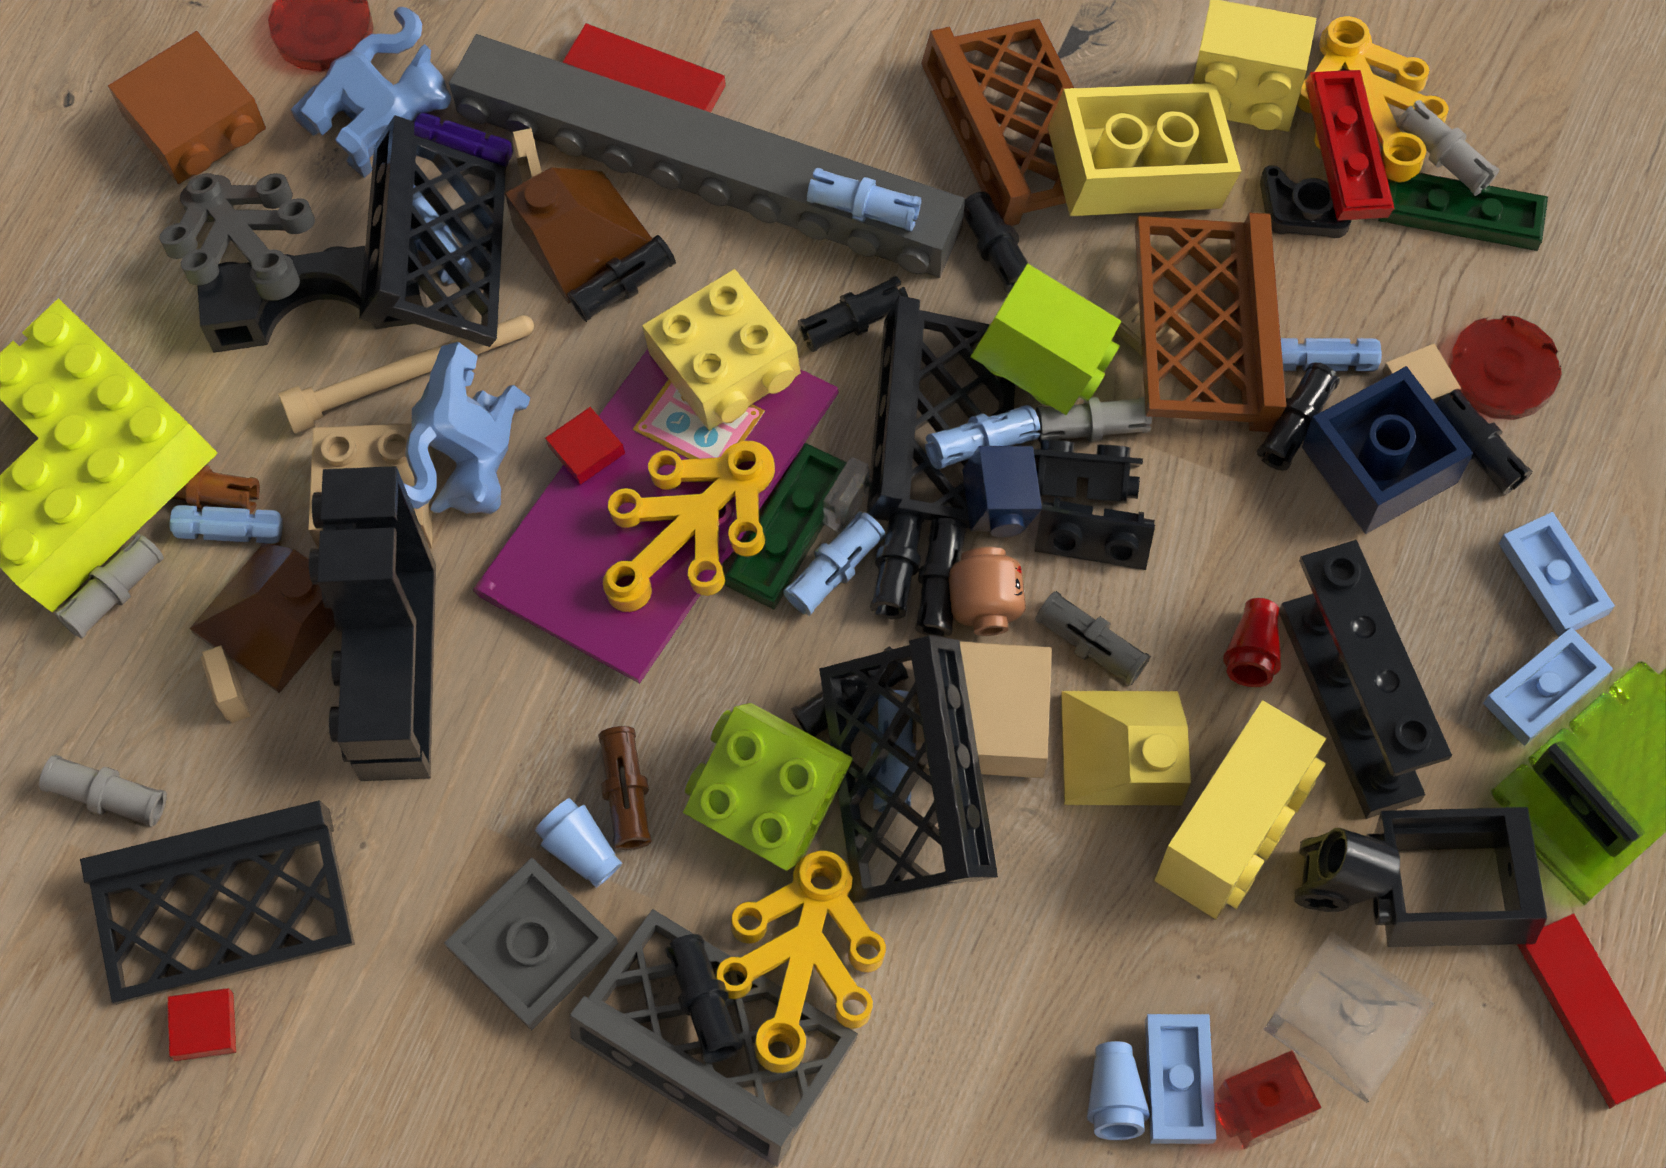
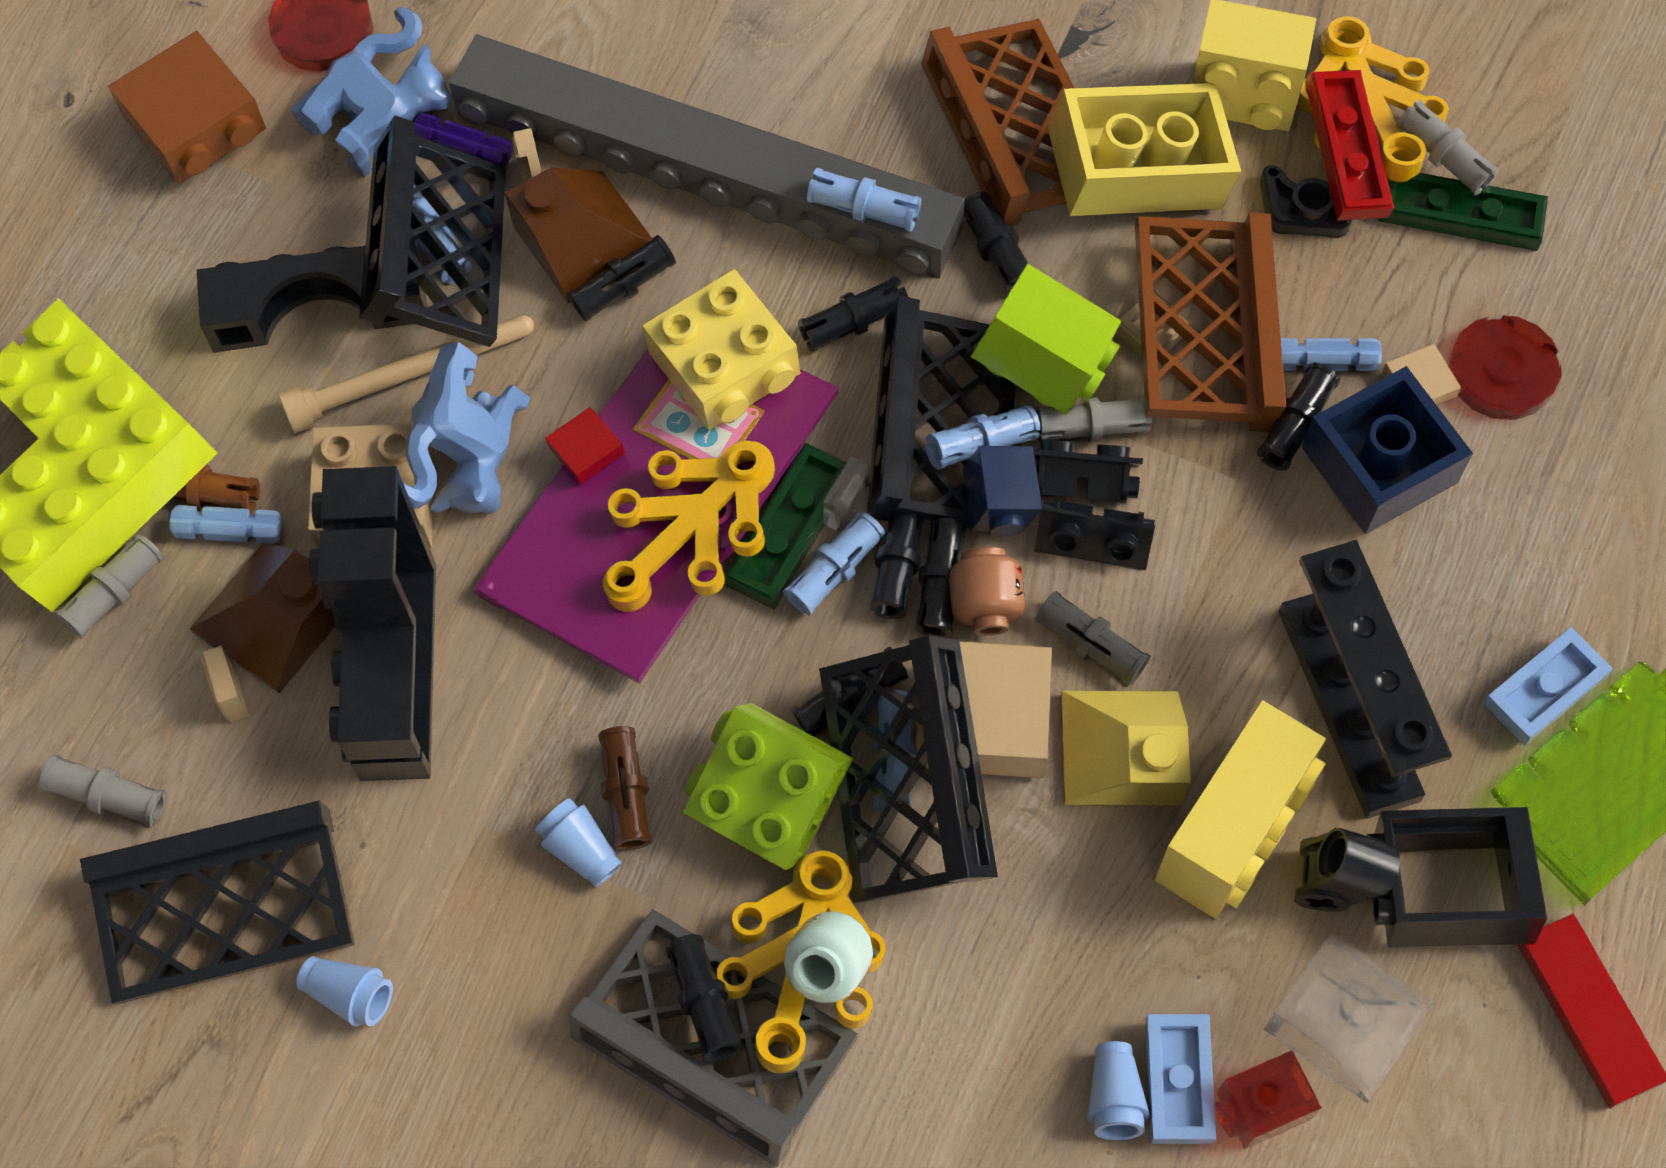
(201, 1024): red tile -> none
(212, 199): dark grey plant -> none
(347, 989): none -> light blue cone
(531, 943): dark grey plate -> none
(645, 68): red tile -> none
(828, 957): none -> light aqua head
(1255, 646): red cone -> none
(1485, 442): black pin -> none
(1556, 574): light blue plate -> none
(1587, 799): black slope -> none

